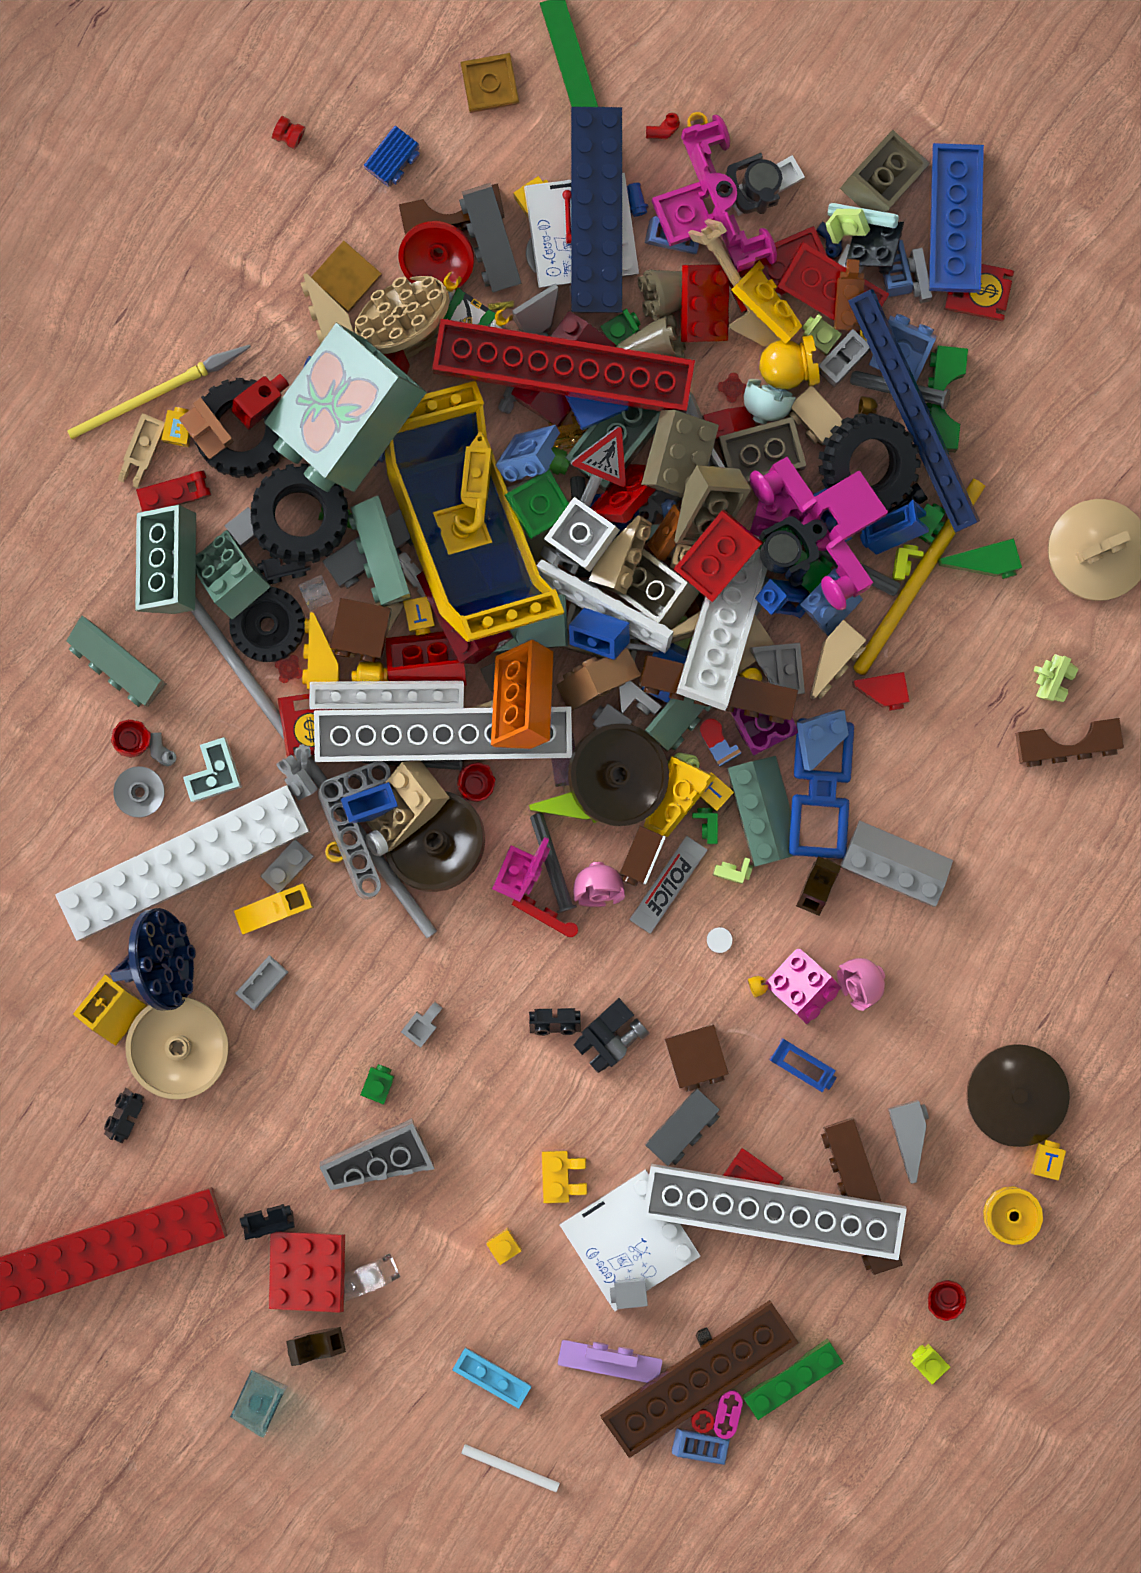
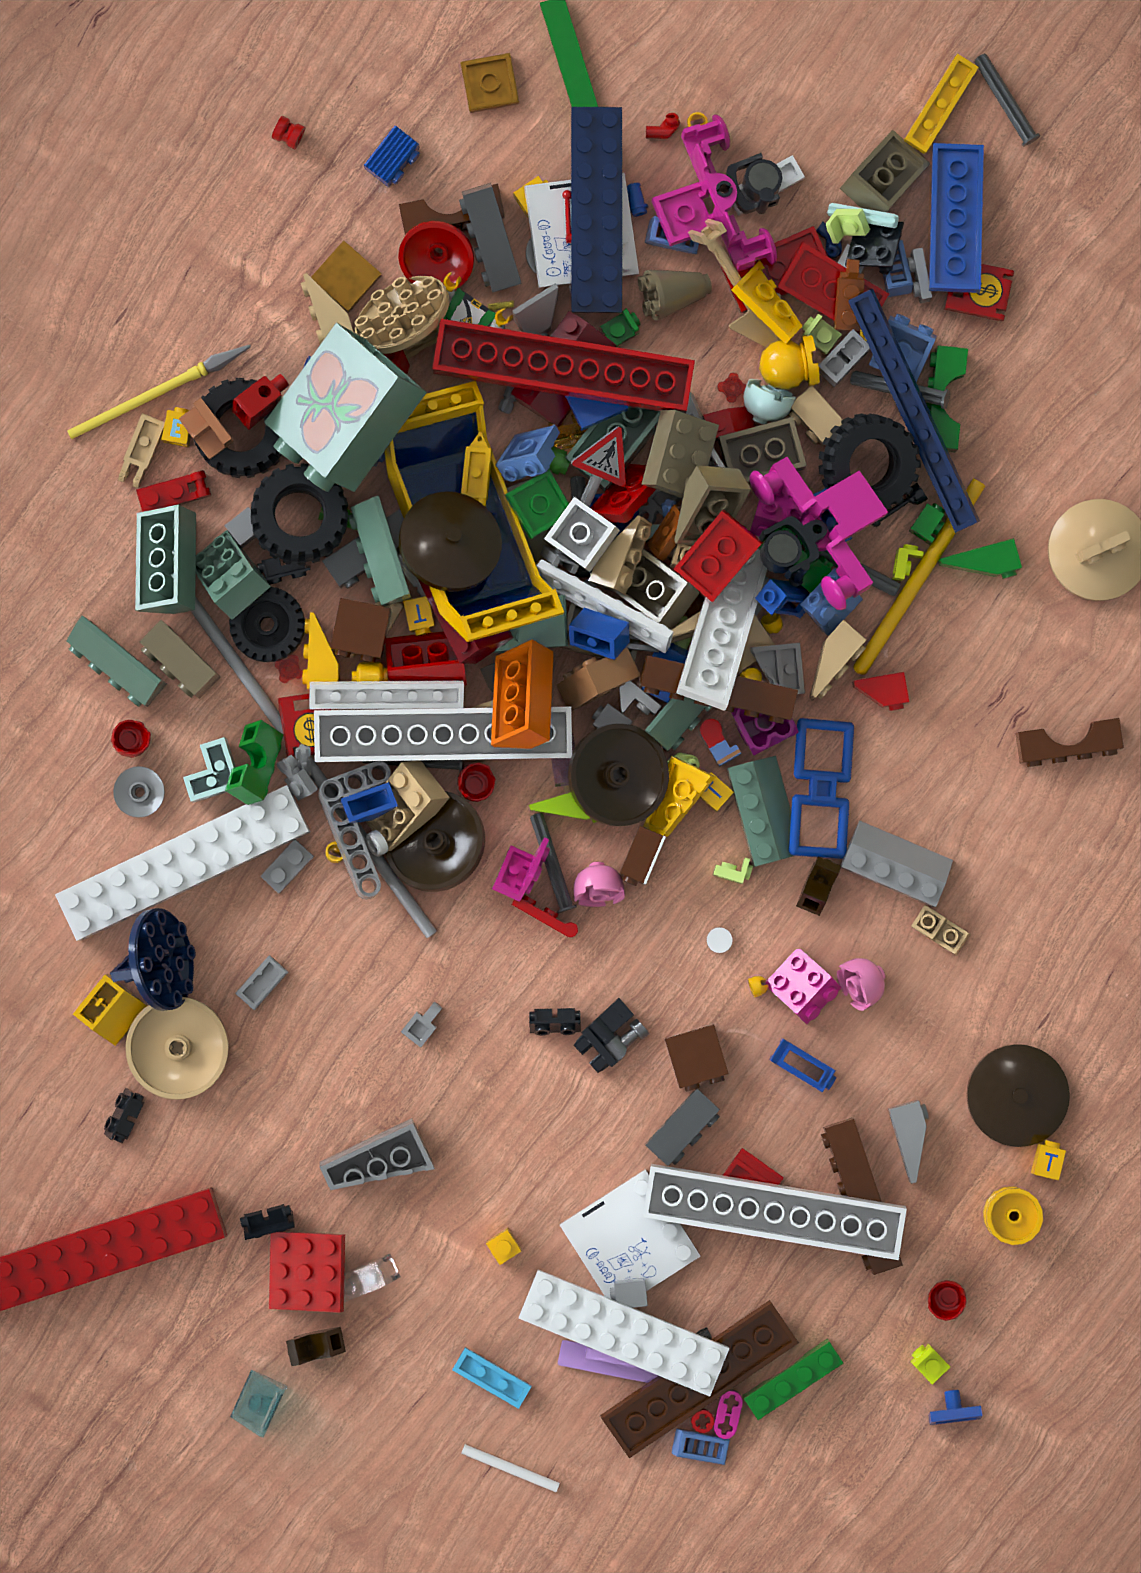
(159, 752): light grey arm -> none
(178, 660): none -> dark tan brick
(262, 745): none -> green arch
(273, 908): yellow slope -> none
(315, 592): clear brick -> none
(378, 1084): green bracket -> none
(450, 541): none -> dark brown dish
(556, 1176): yellow plate -> none
(624, 1332): none -> white plate
(657, 338): dark tan cone -> none
(668, 884): light grey tile -> none
(704, 303): red plate -> none
(709, 830): green bracket -> none
(772, 623): none -> yellow hinge
(821, 736): medium blue wing -> none
(867, 405): pearl gold hinge -> none
(895, 528): blue window -> none
(940, 103): none -> yellow plate
(940, 930): none -> tan slope
(954, 1410): none -> blue tile
(1006, 100): none -> dark grey axle
(1051, 677): yellowish green hips -> none

